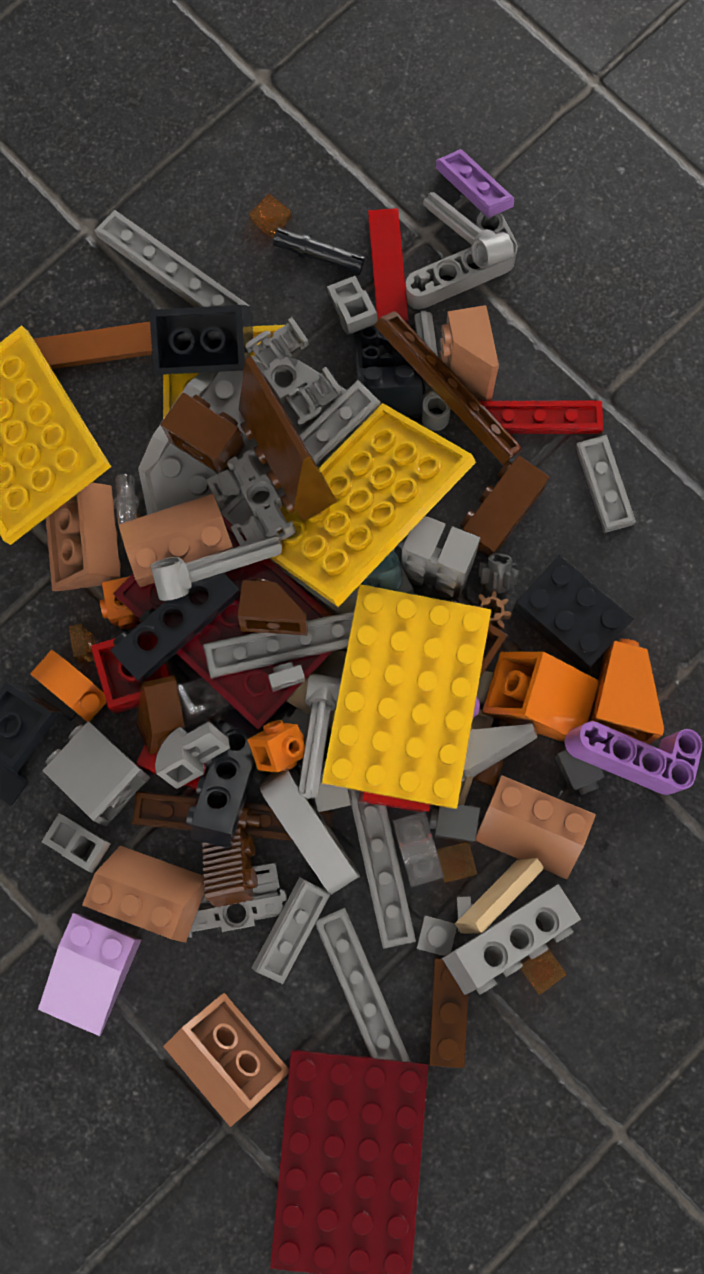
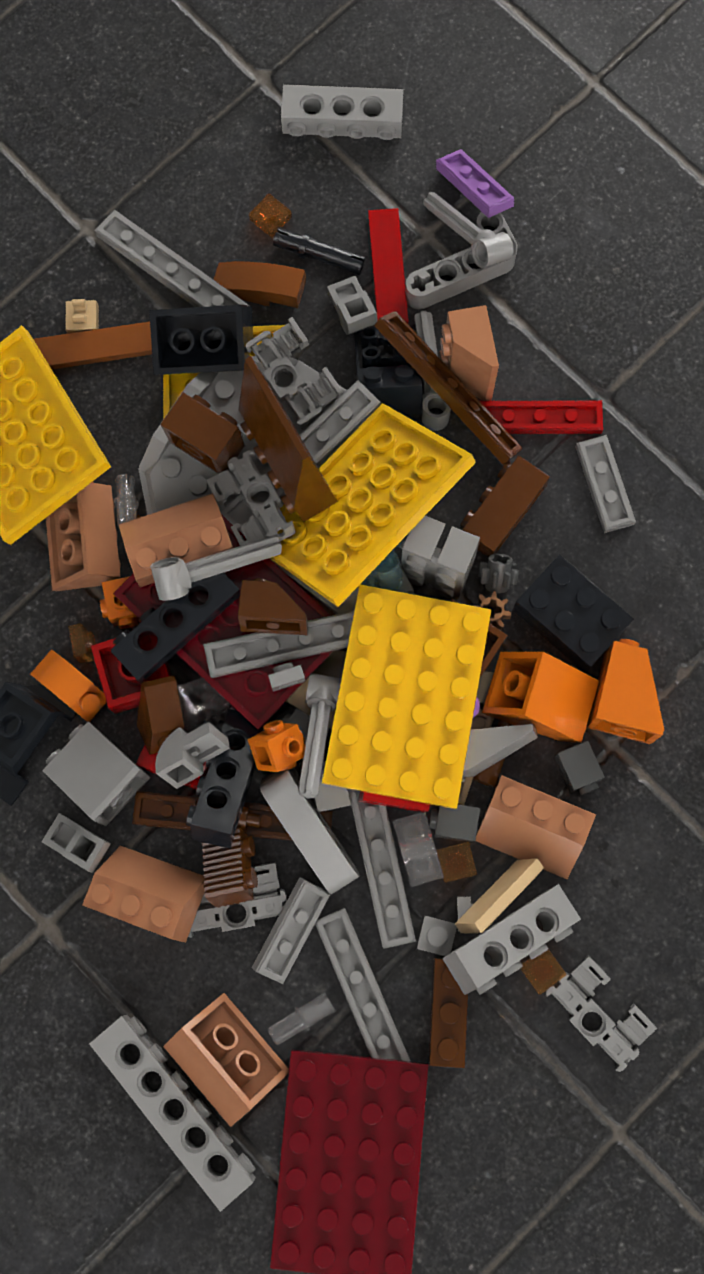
(81, 315): none -> tan tile
(88, 973): lavender slope -> none
(219, 1187): none -> light grey brick
(262, 282): none -> dark orange slope
(301, 1019): none -> clear axle
(332, 100): none -> light grey brick
(573, 997): none -> light grey piece
(595, 745): medium lavender beam -> none

